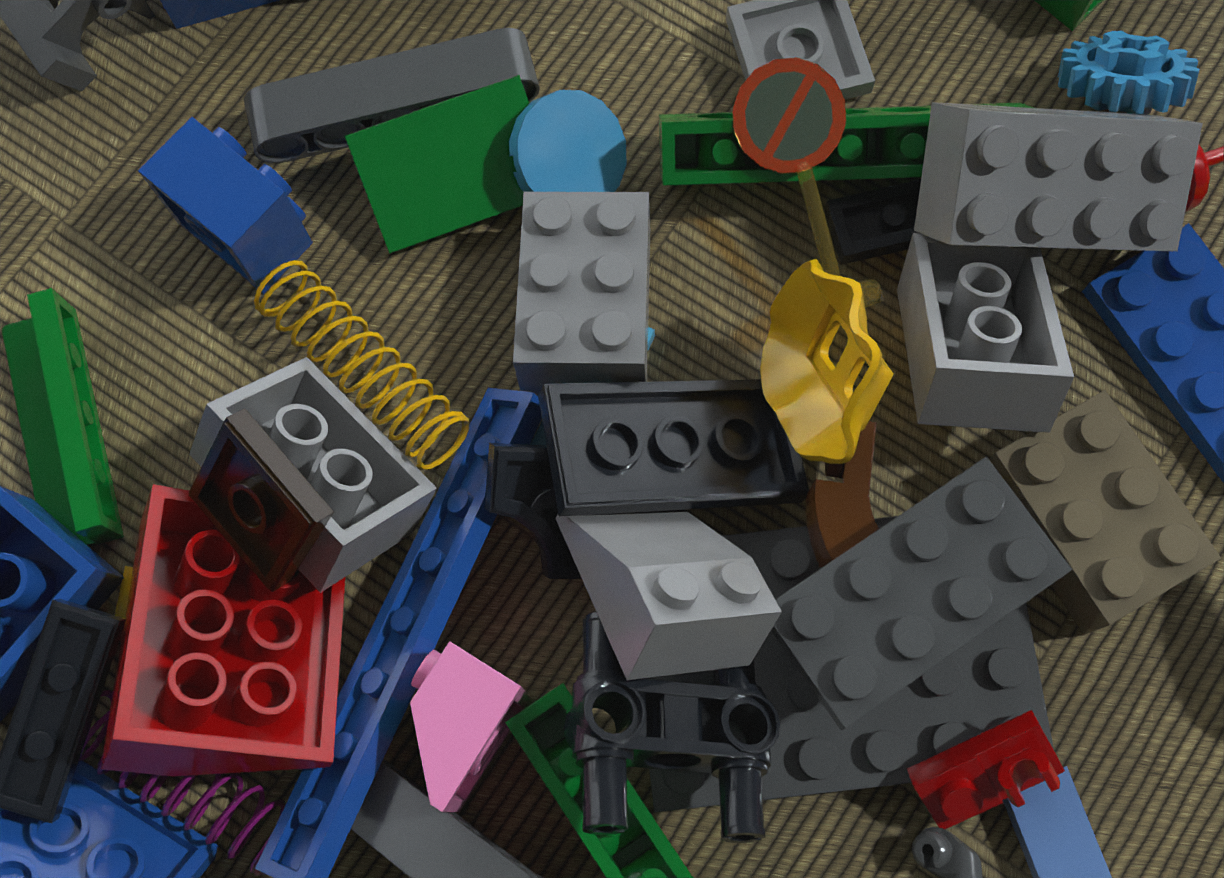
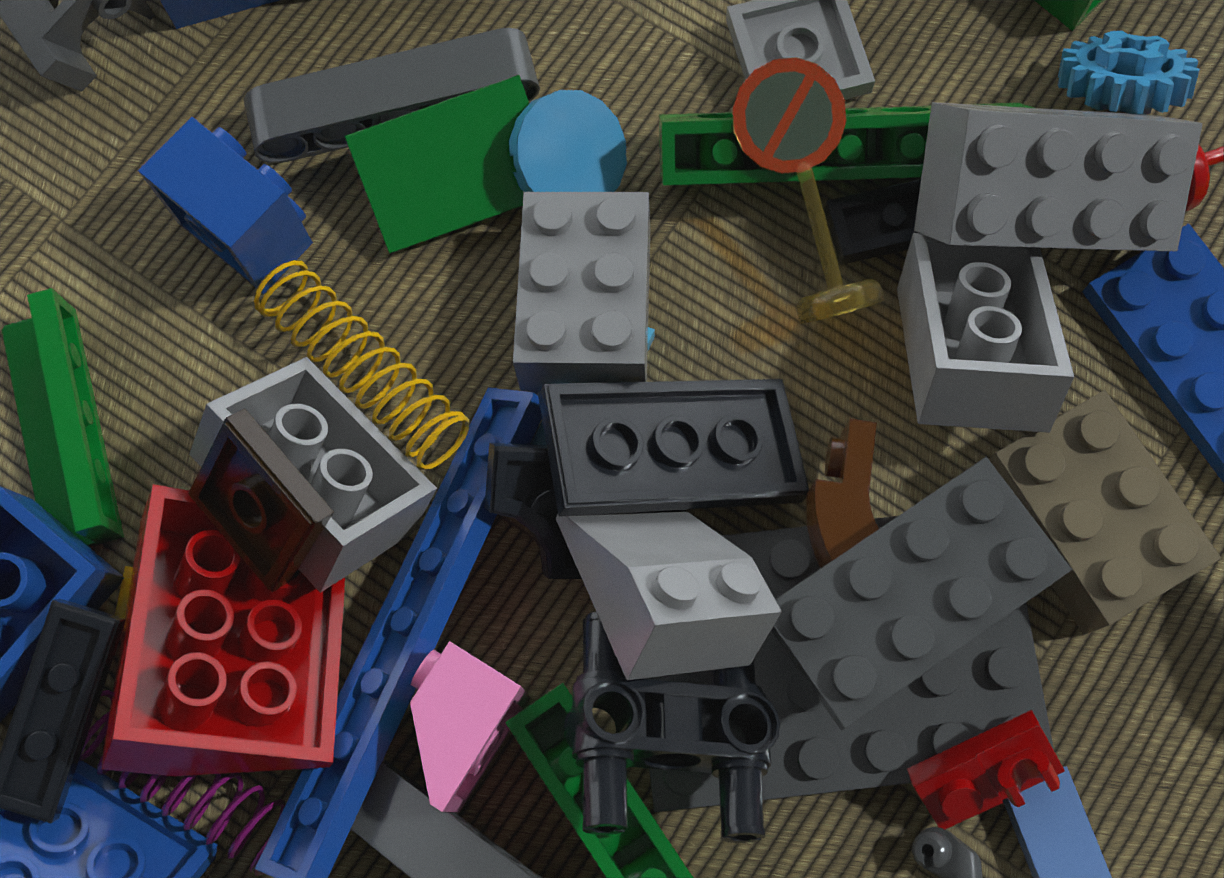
(800, 380): yellow piece -> none

